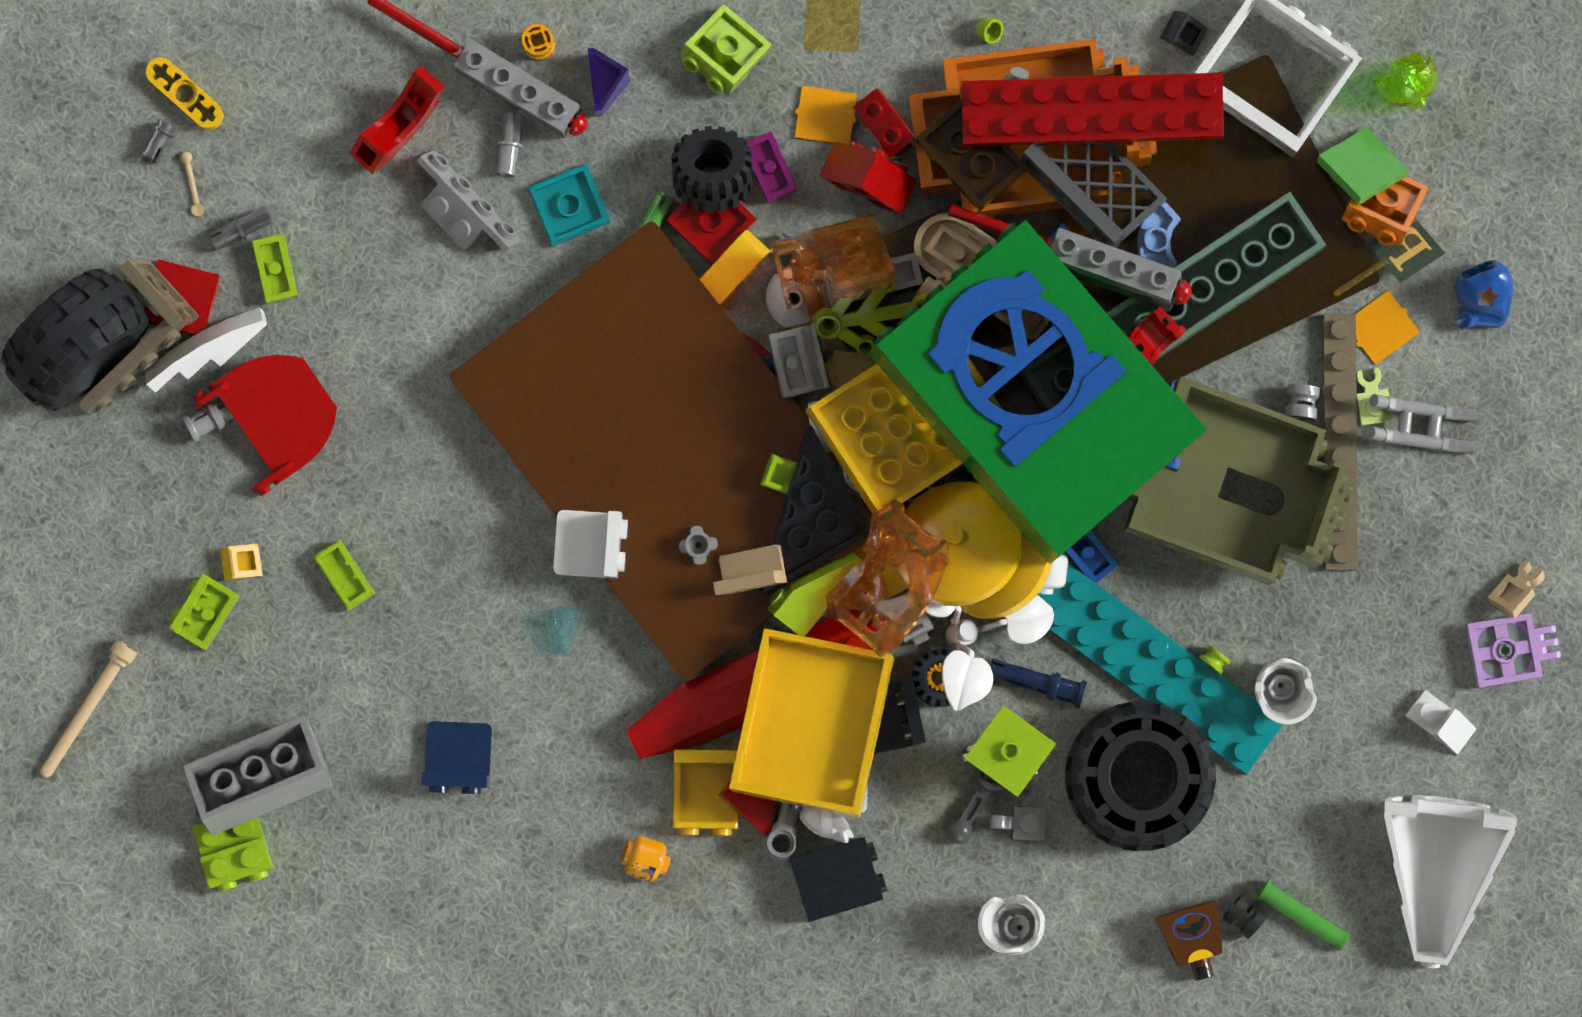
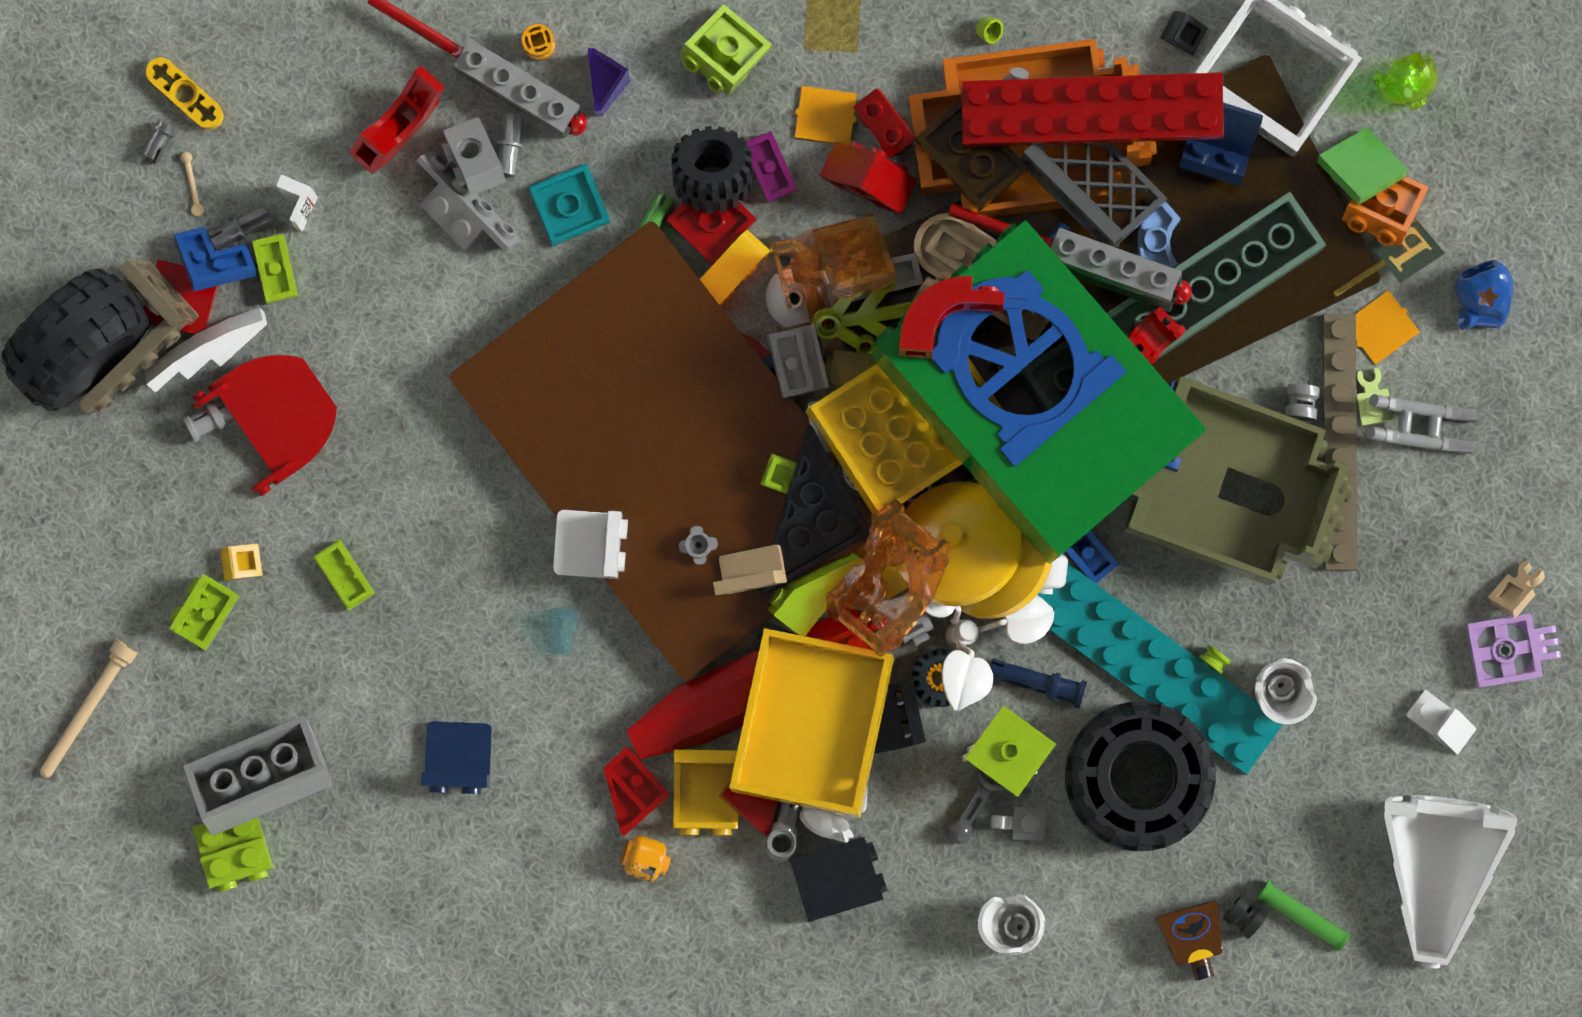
(211, 267): none -> blue plate
(302, 195): none -> white panel
(468, 141): none -> light grey brick
(632, 790): none -> red wing
(936, 304): none -> red arch
(1225, 157): none -> dark blue bracket

